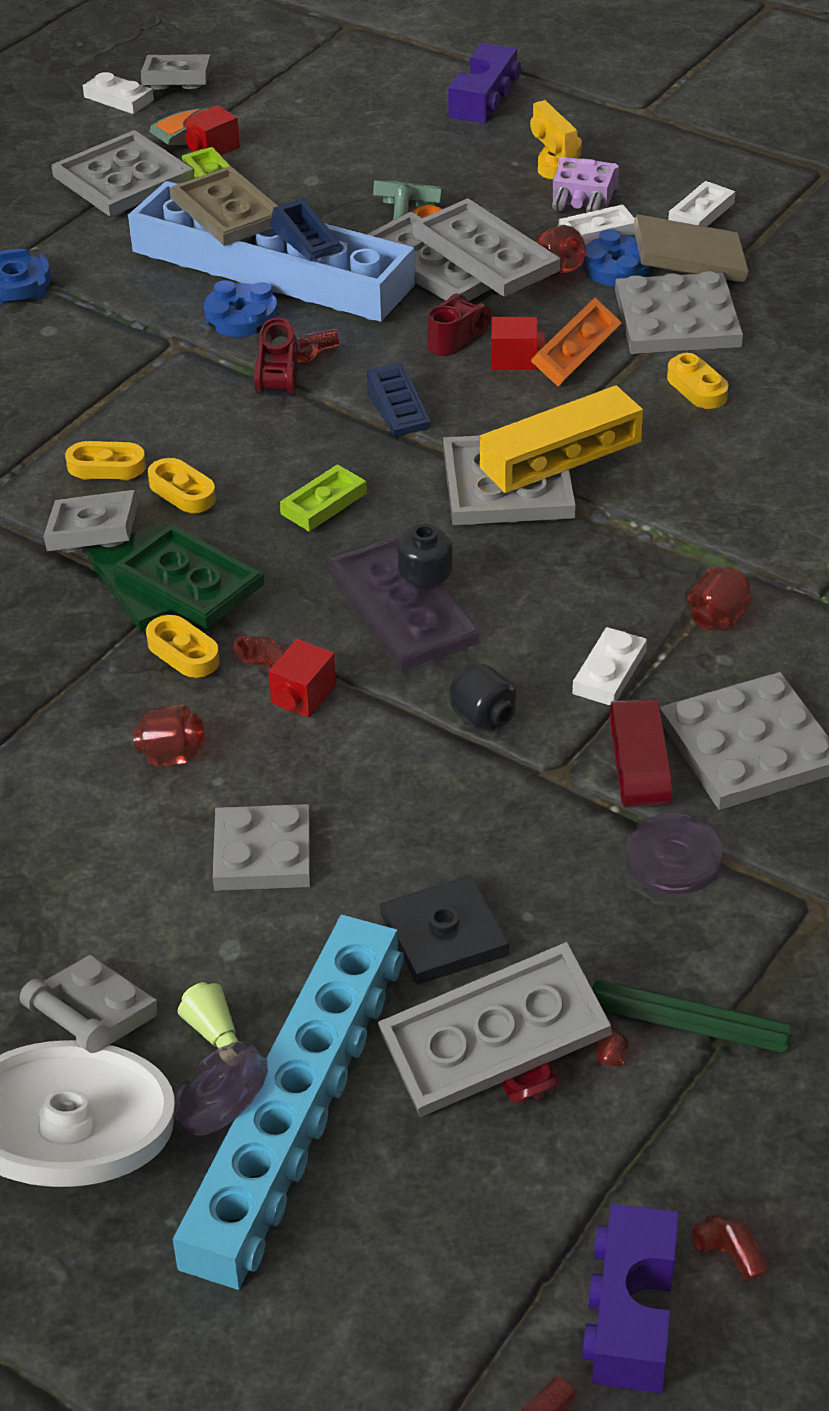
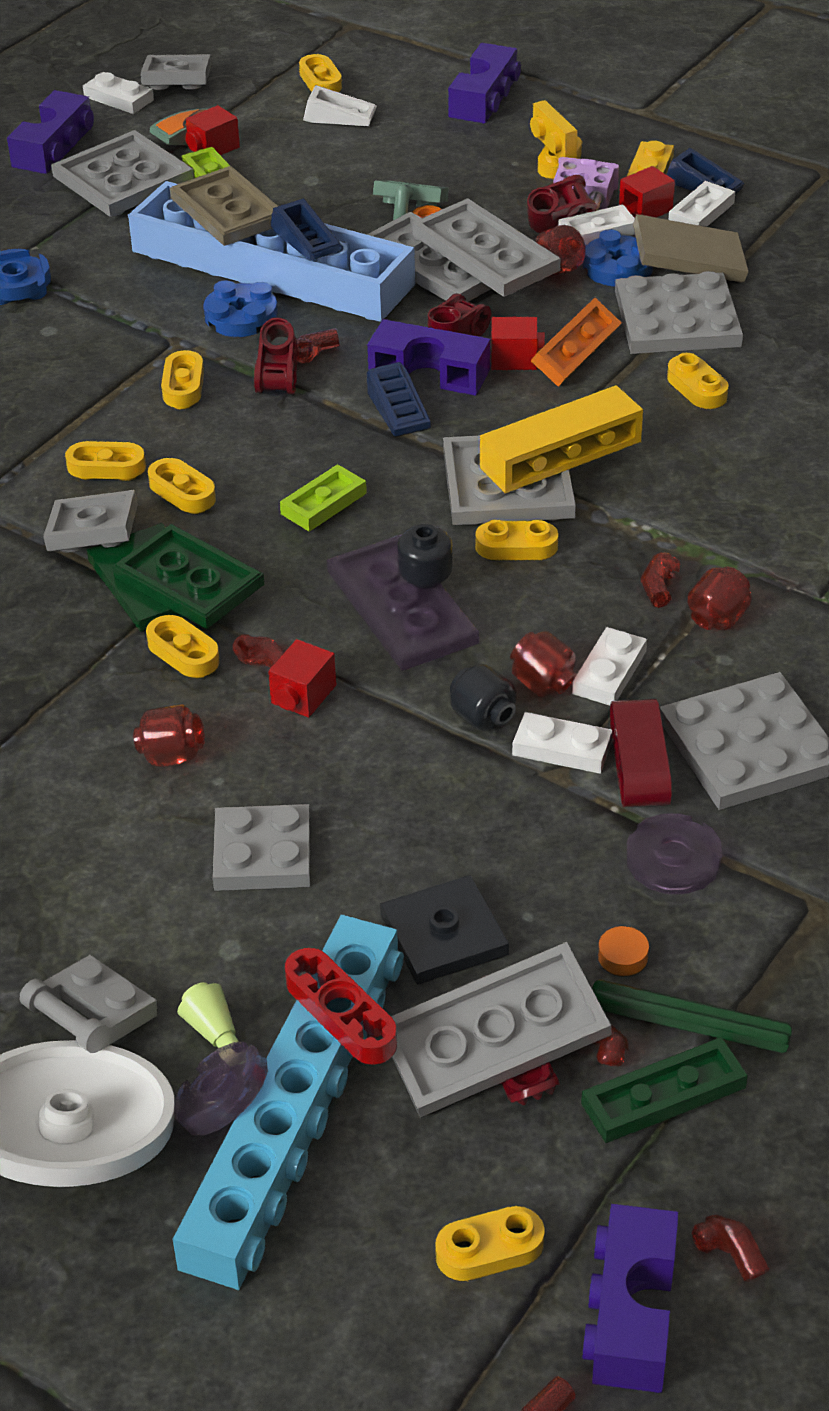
(63, 123): none -> dark purple arch
(182, 379): none -> yellow plate
(320, 71): none -> yellow plate
(337, 108): none -> white slope
(346, 1025): none -> red beam
(458, 356): none -> dark purple arch
(493, 1245): none -> yellow plate
(516, 540): none -> yellow plate
(543, 663): none -> clear red head
(559, 201): none -> dark red piece
(562, 742): none -> white plate
(623, 951): none -> orange tile
(647, 192): none -> red brick
(652, 154): none -> yellow plate
(654, 576): none -> clear red arm
(663, 1089): none -> dark green plate
(693, 169): none -> dark blue slope

